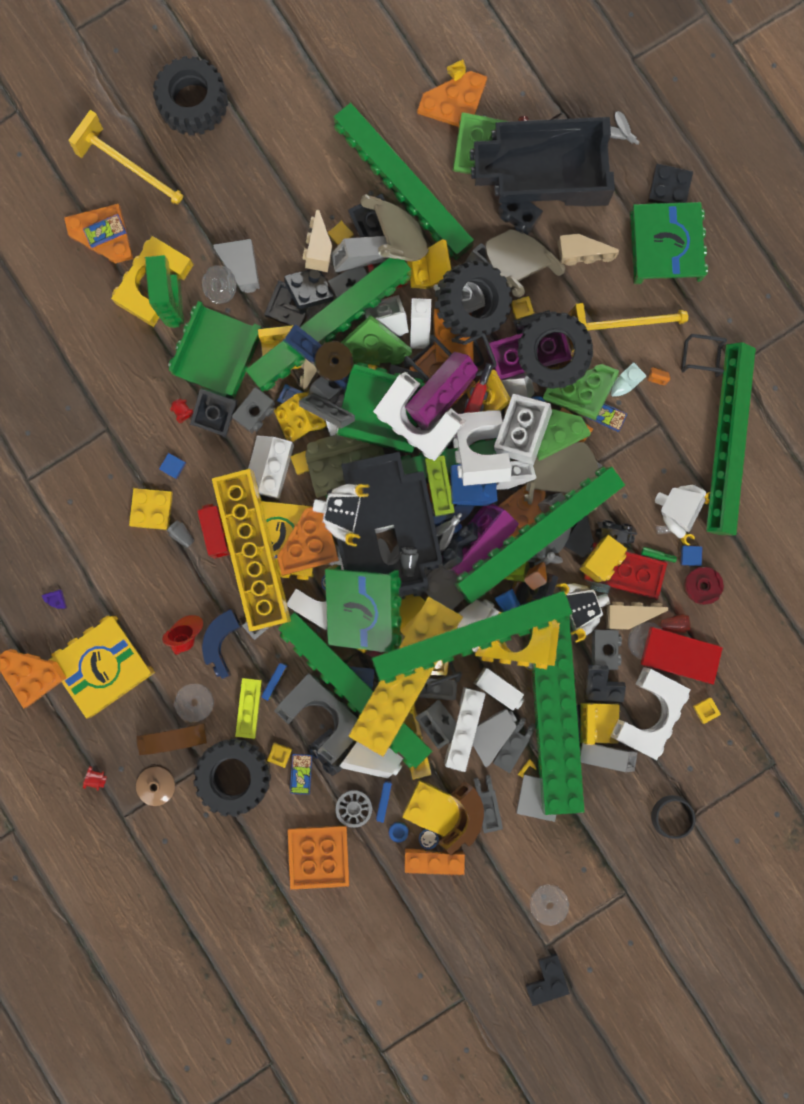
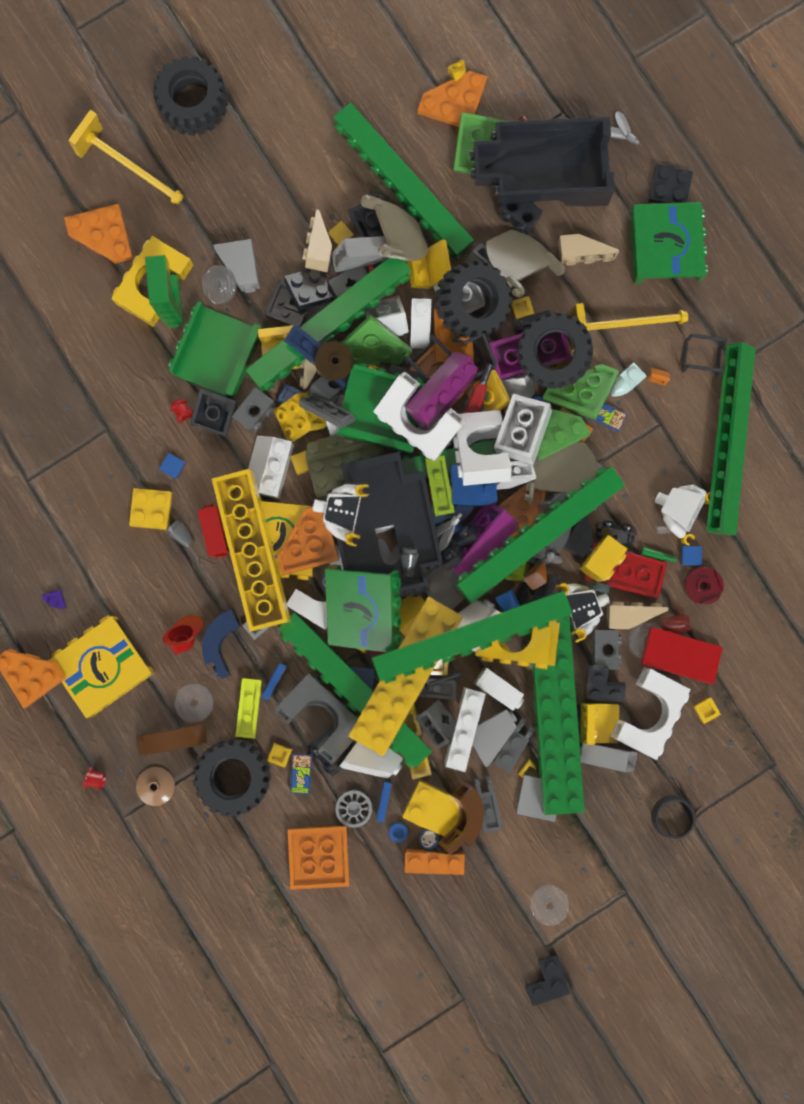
(104, 230): tile -> none

